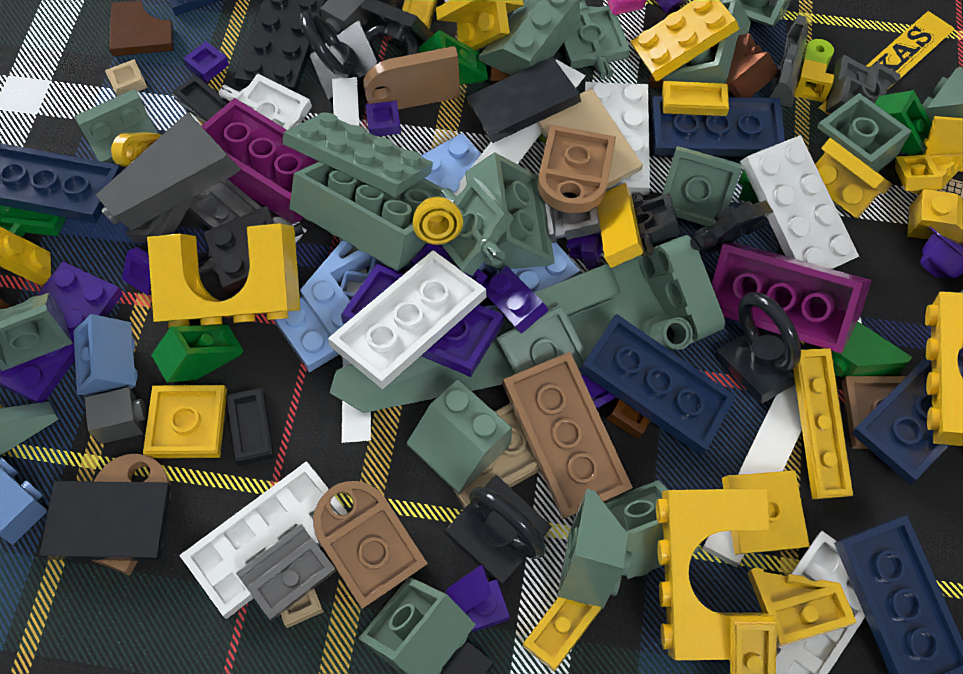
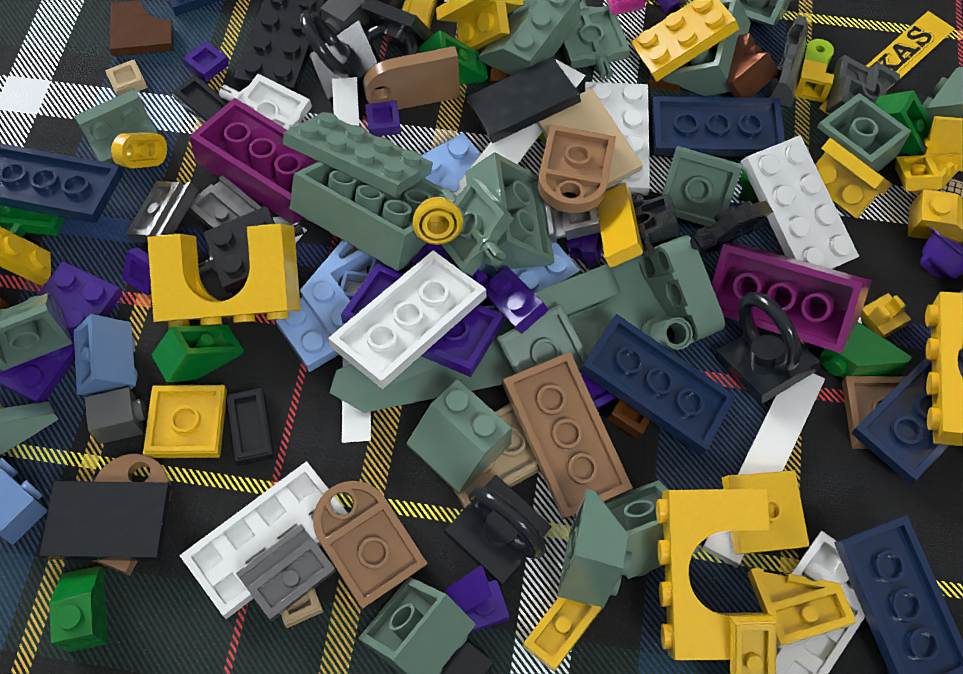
(79, 610): none -> green slope
(166, 174): dark grey slope -> none
(695, 98): yellow tile -> none
(822, 425): yellow tile -> none
(885, 315): none -> yellow tile

